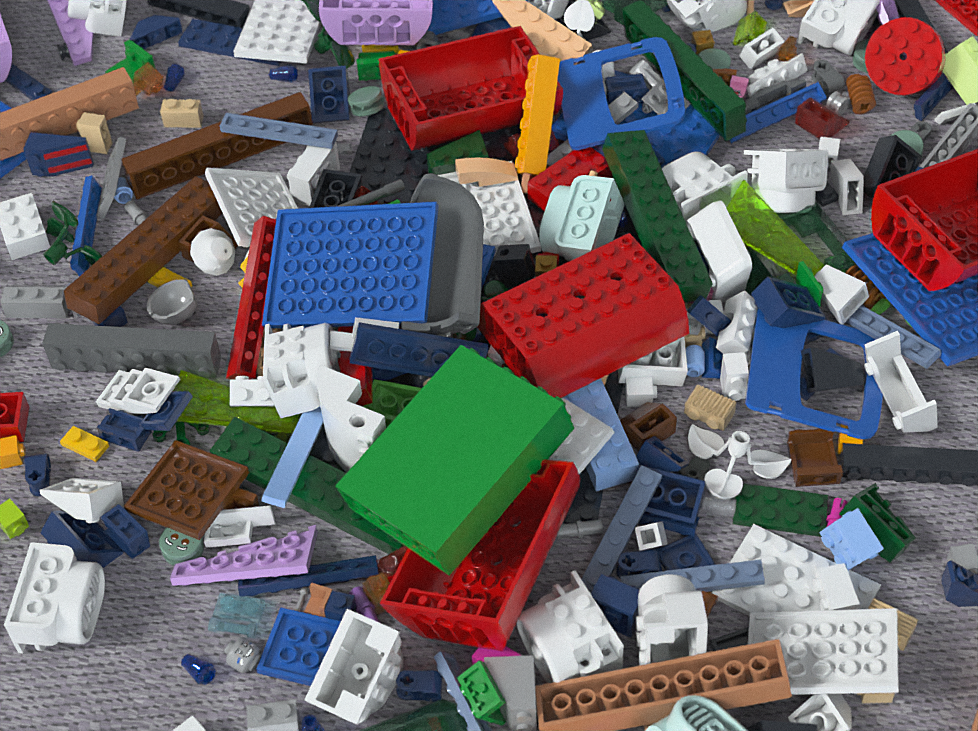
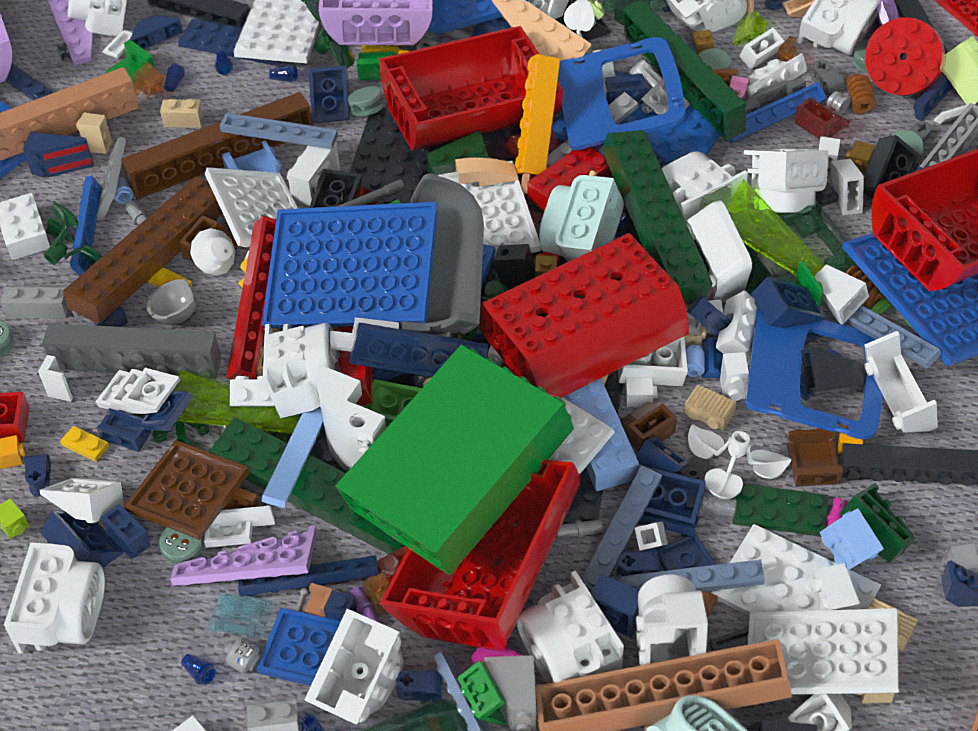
(54, 380): none -> white panel
(116, 47): none -> white tile
(222, 63): none -> clear blue cone
(261, 160): none -> medium blue panel
(861, 155): none -> pearl gold brick

